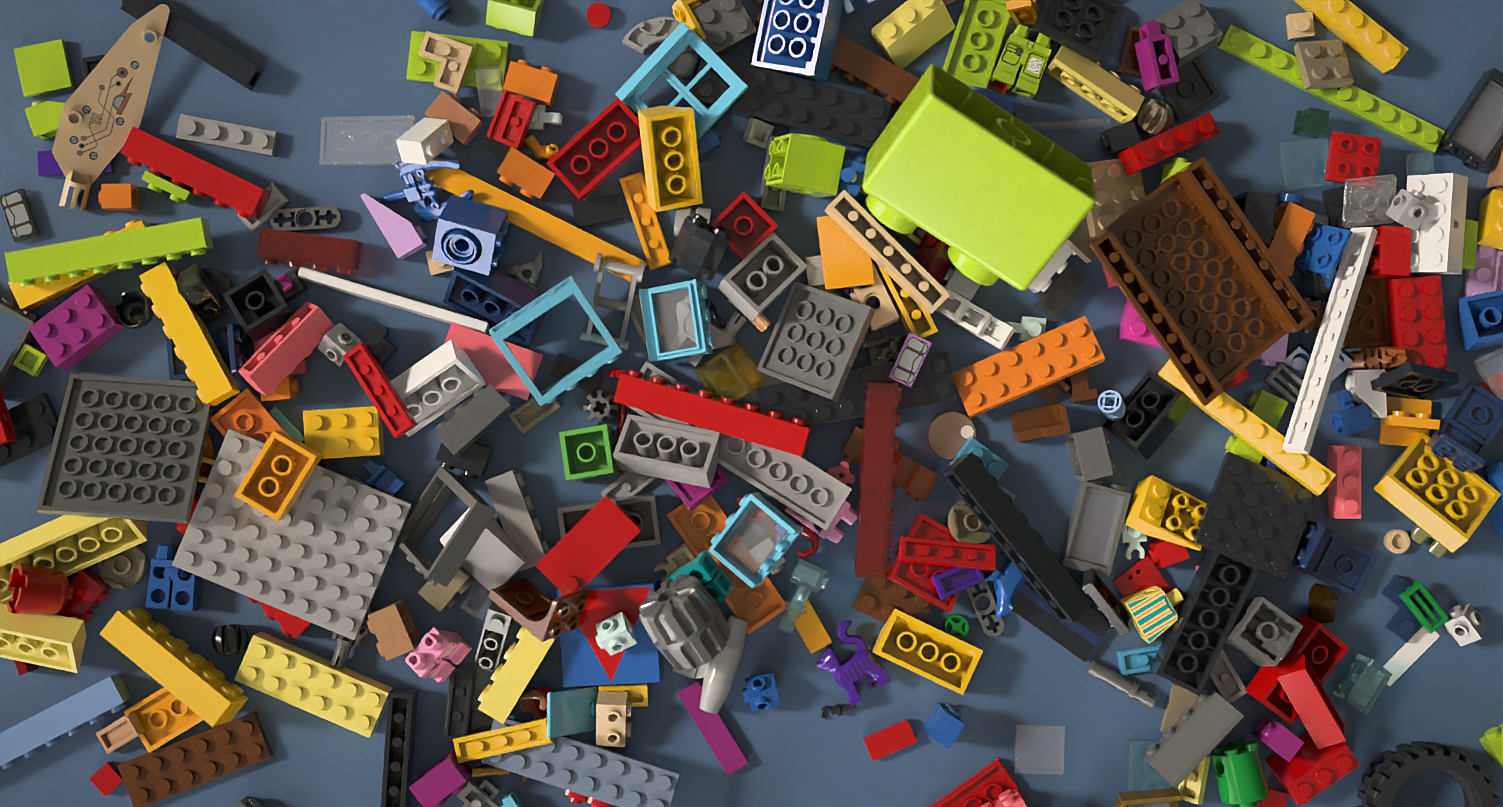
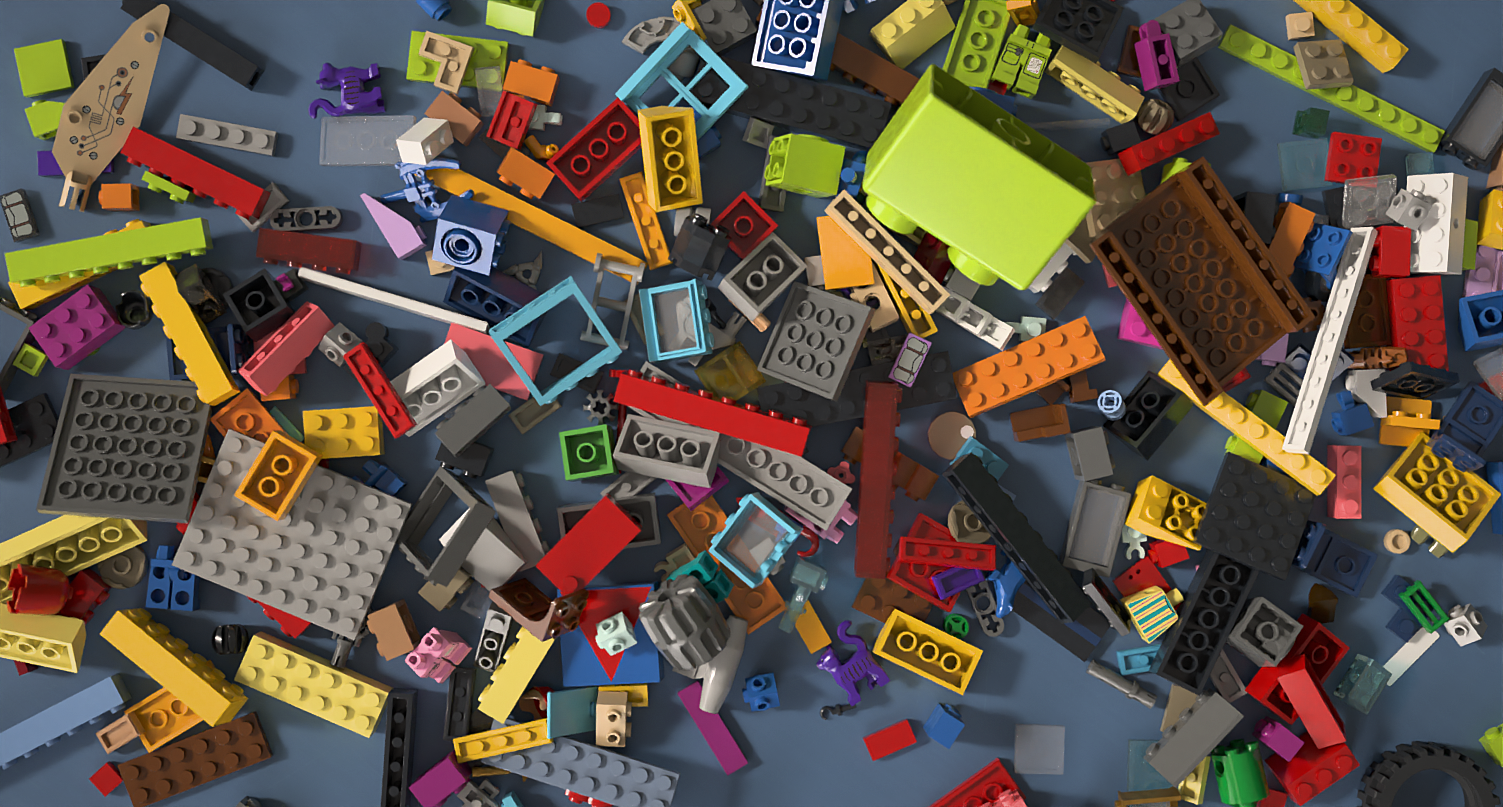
(353, 93): none -> dark purple animal

